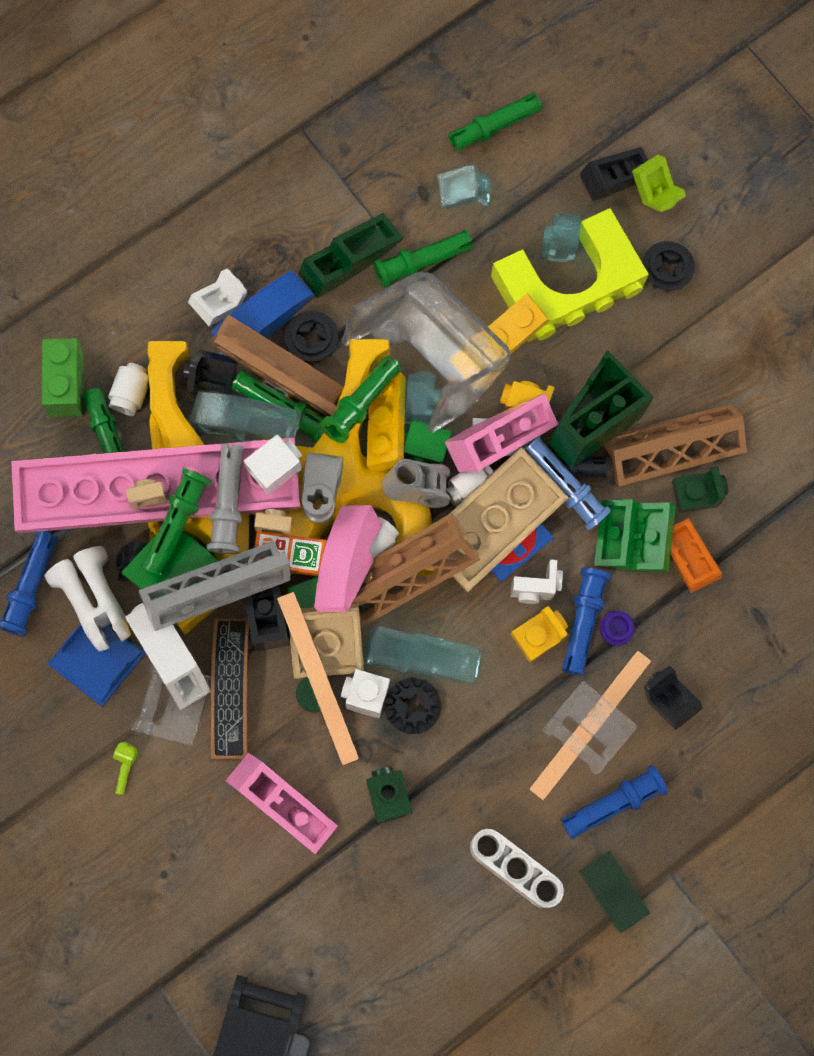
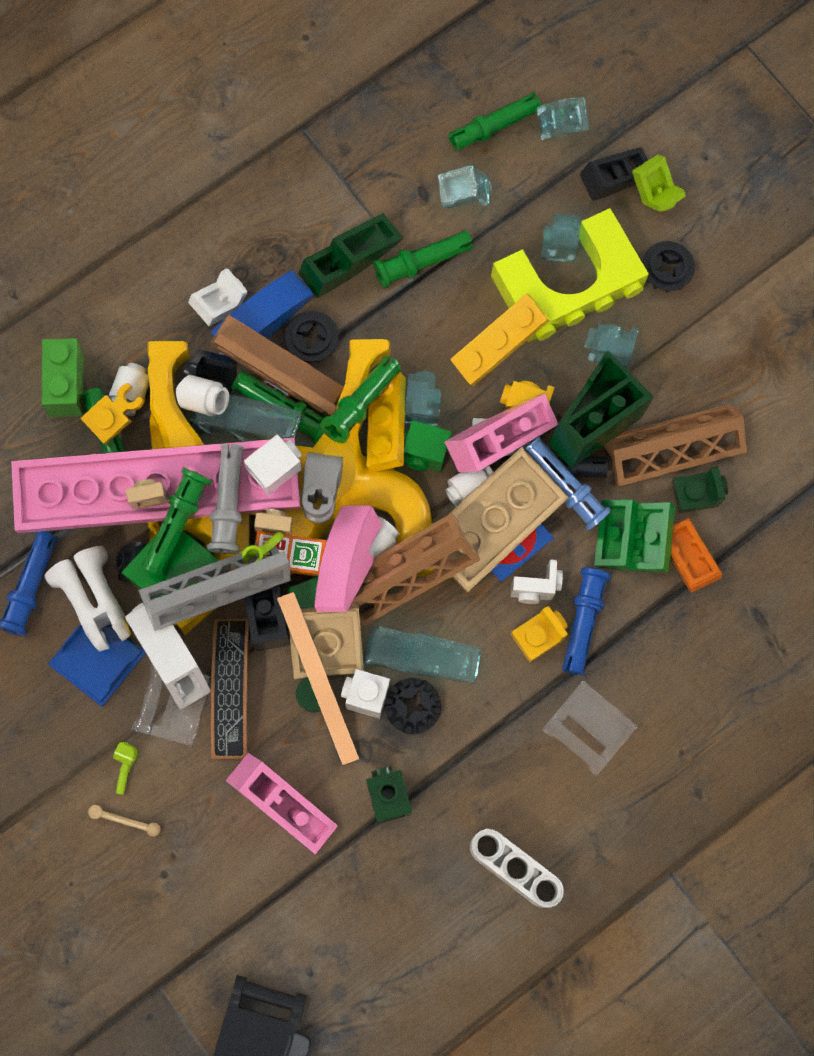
(96, 812): none -> tan hinge
(108, 416): none -> yellow plate
(202, 395): none -> white brick
(263, 550): none -> lime hand
(423, 485): light grey piece -> none
(442, 332): clear windscreen -> none
(563, 118): none -> clear light blue brick
(611, 338): none -> clear light blue brick
(613, 695): light nougat sticker -> none
(614, 892): clear green plate -> none
(617, 628): dark purple plate -> none
(628, 795): blue pin -> none
(671, 698): black bracket -> none

